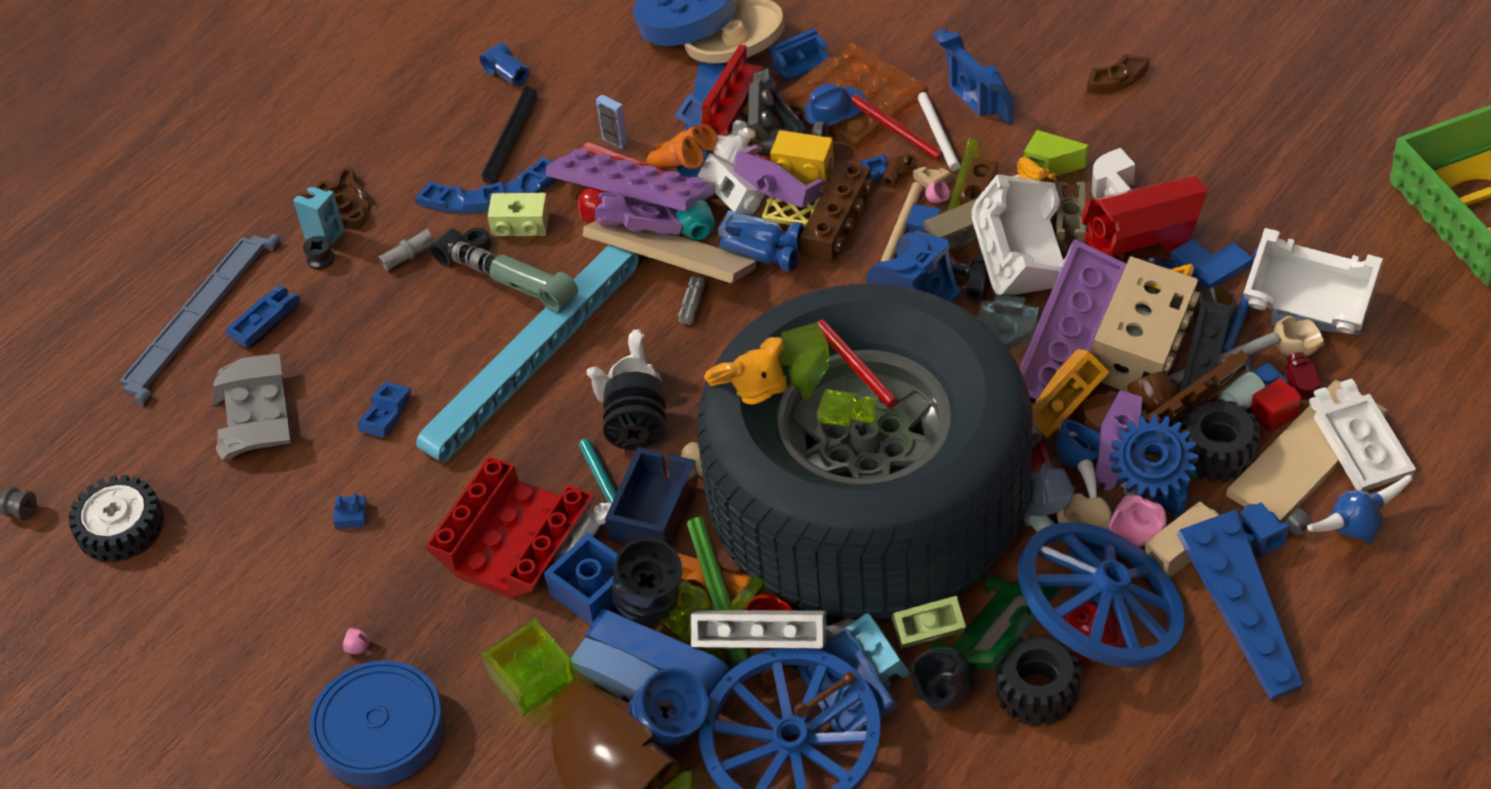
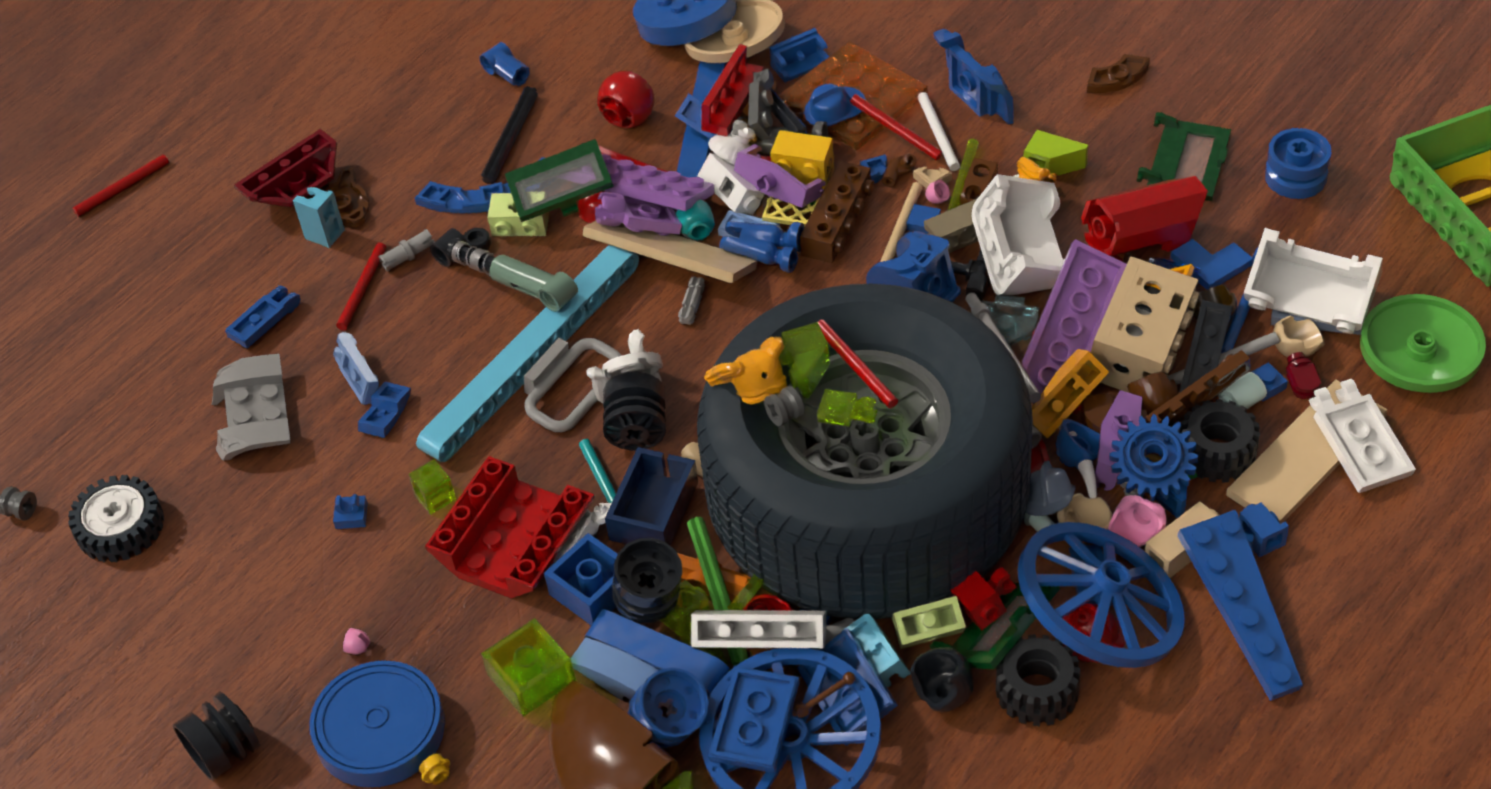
(120, 185): none -> red bar
(192, 315): sand blue piece -> none
(217, 735): none -> black wheel
(292, 172): none -> dark red wedge
(318, 252): black wheel -> none
(355, 368): none -> medium blue hinge
(361, 287): none -> red bar
(432, 486): none -> clear neon green brick
(434, 769): none -> yellow plate
(549, 370): none -> light grey bar
(559, 181): none -> piece
(612, 121): tile -> none
(625, 99): none -> red wheel
(642, 362): none -> white tile
(684, 148): orange piece -> none
(754, 719): none -> blue tile
(784, 406): none -> dark grey wheel
(981, 598): none -> red brick
(983, 313): none -> light grey bar
(1069, 215): dark tan piece -> none
(1112, 173): white brick -> none
(1188, 151): none -> dark green piece
(1275, 405): red brick -> none
(1297, 163): none -> blue wheel
(1297, 521): dark grey hinge -> none
(1359, 512): blue helmet -> none
(1422, 343): none -> bright green dish

